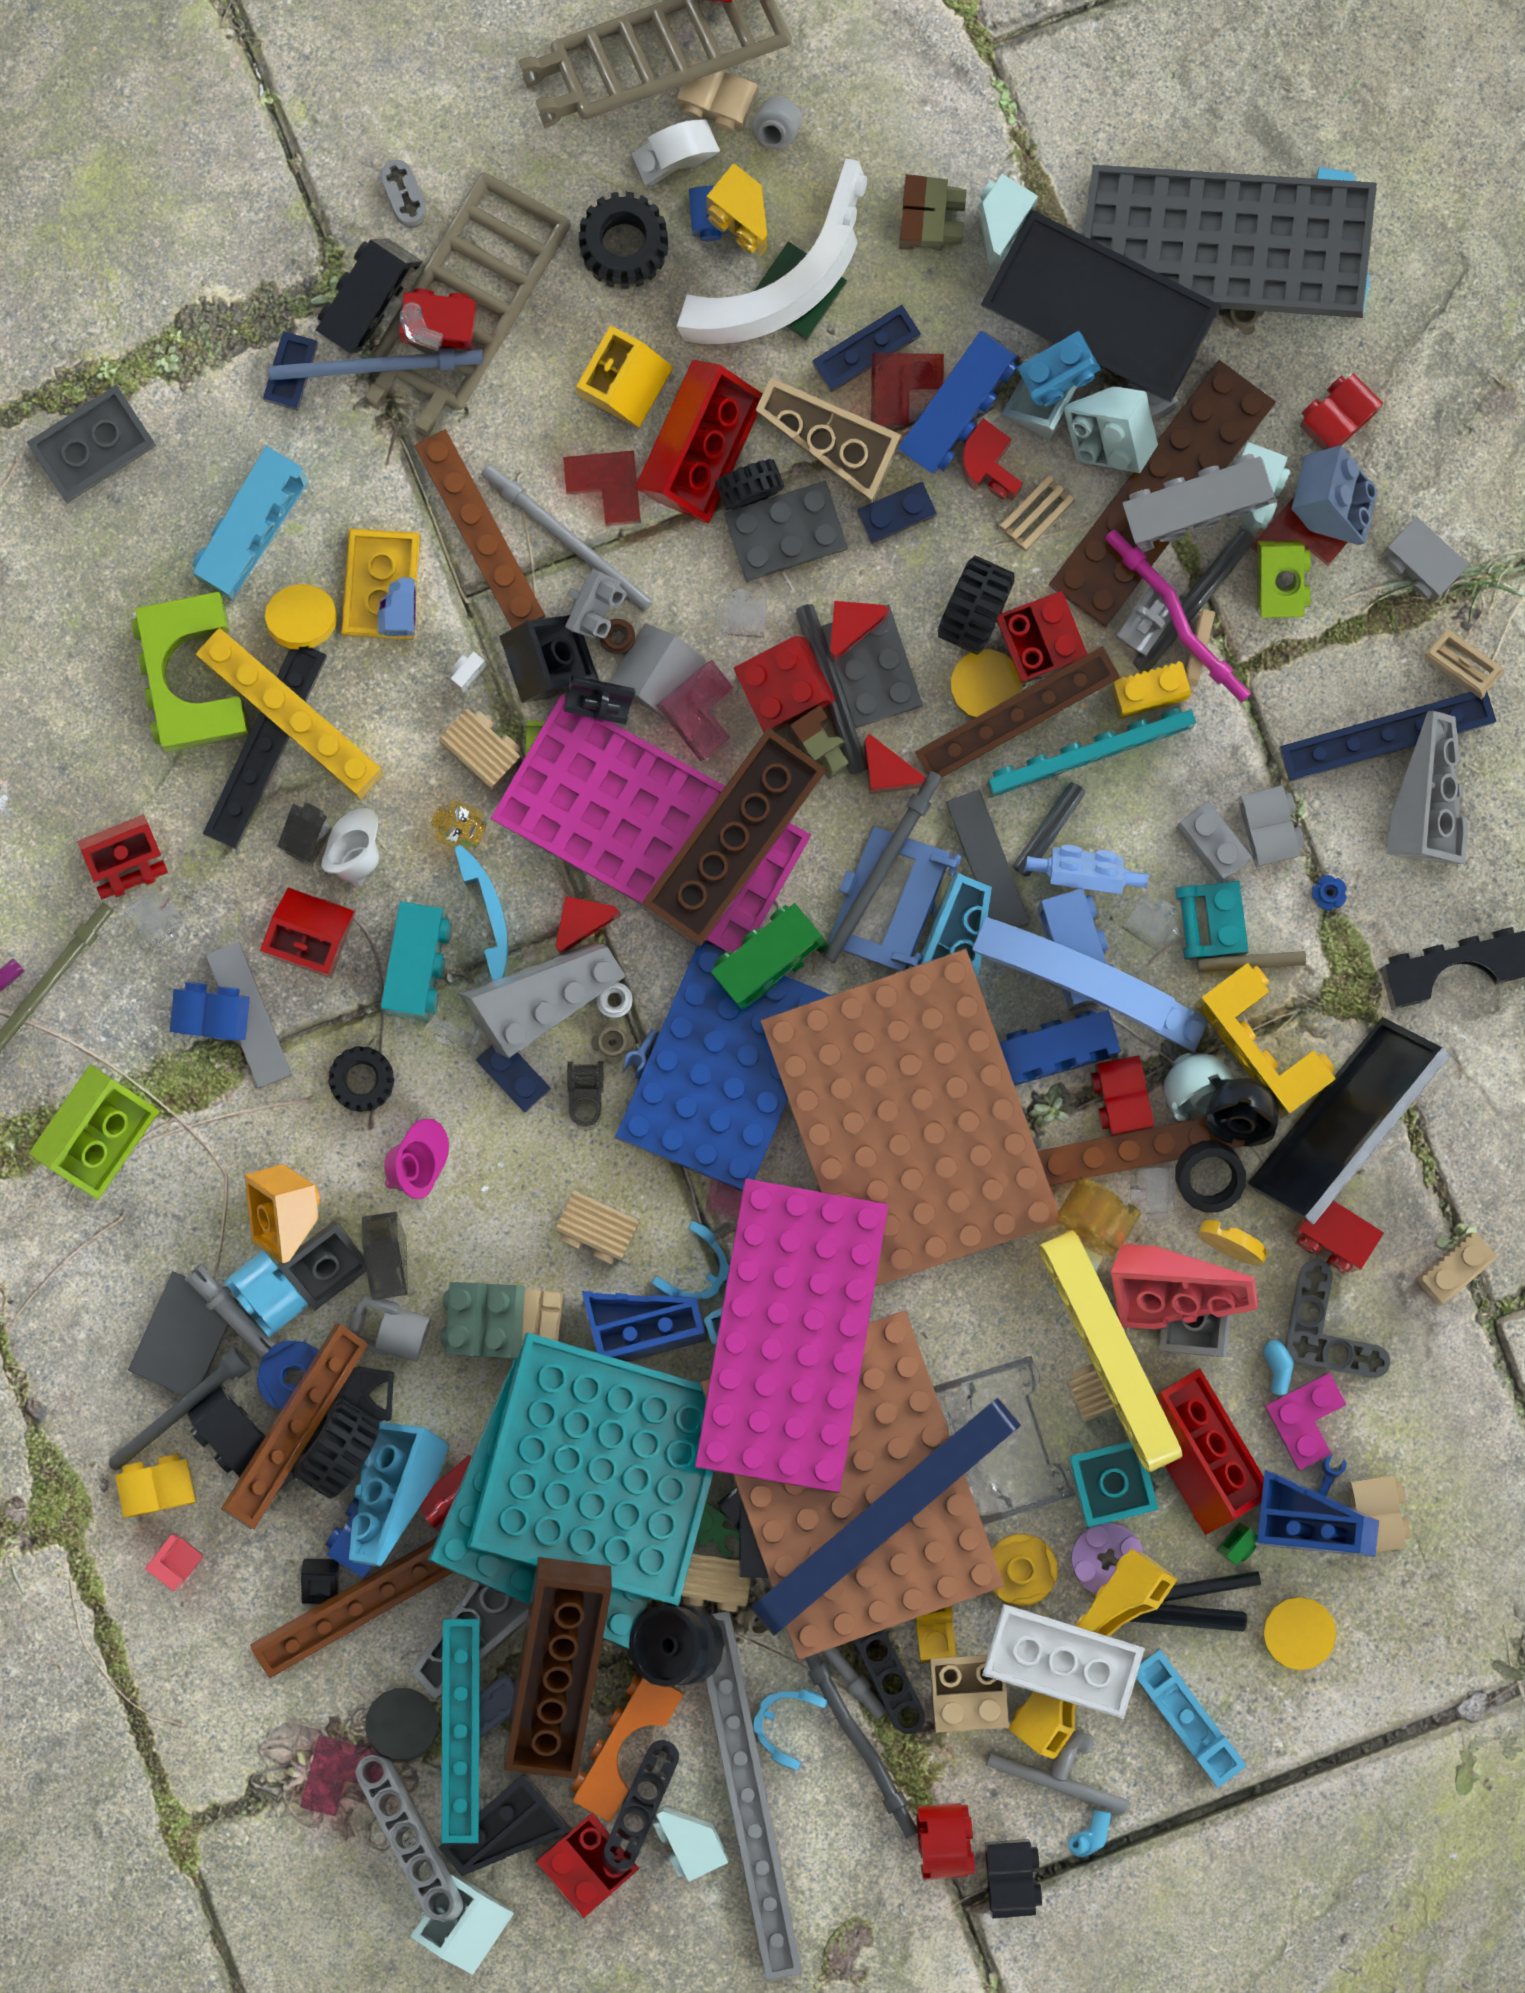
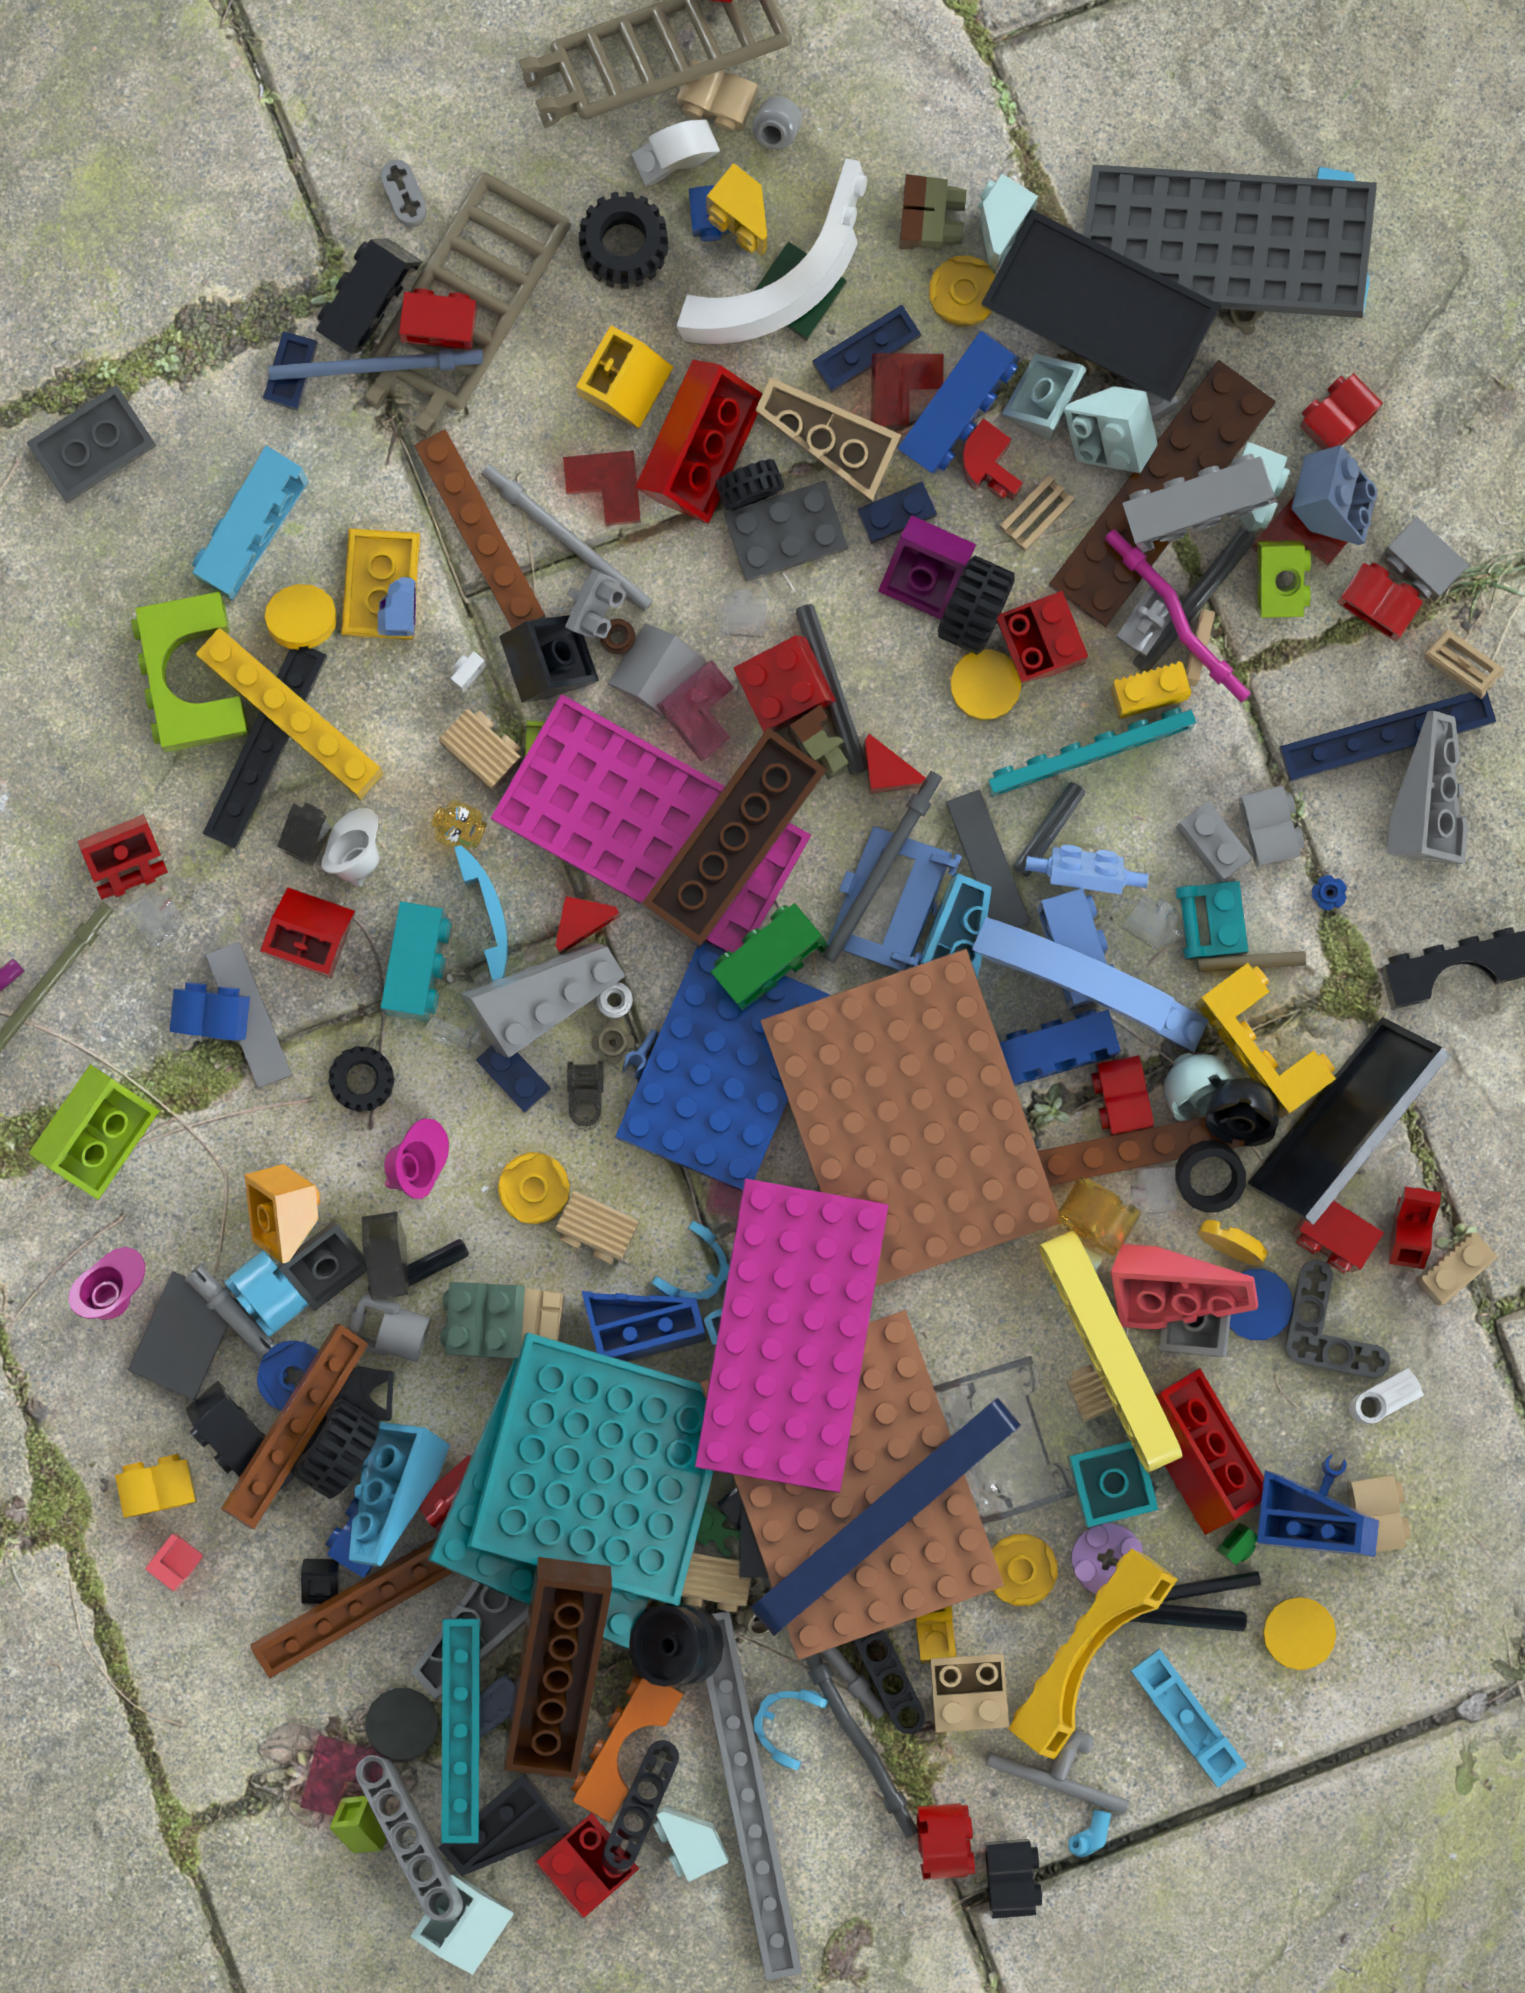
(108, 1285): none -> dark pink piece
(233, 1365): dark grey piece -> none
(358, 1826): none -> lime panel
(415, 327): clear arm -> none
(436, 1261): none -> black axle
(533, 1188): none -> yellow tile
(598, 699): black hips -> none
(852, 623): red slope -> none
(876, 675): dark grey plate -> none
(926, 567): none -> magenta slope
(959, 290): none -> yellow tile
(1018, 713): reddish brown plate -> none
(1059, 369): dark azure bracket -> none
(1063, 1661): white tile -> none
(1273, 1308): none -> blue tile
(1280, 1364): medium azure arm -> none
(1296, 1416): dark pink plate -> none
(1380, 600): none -> red brick
(1387, 1396): none -> white piece
(1413, 1227): none -> red brick

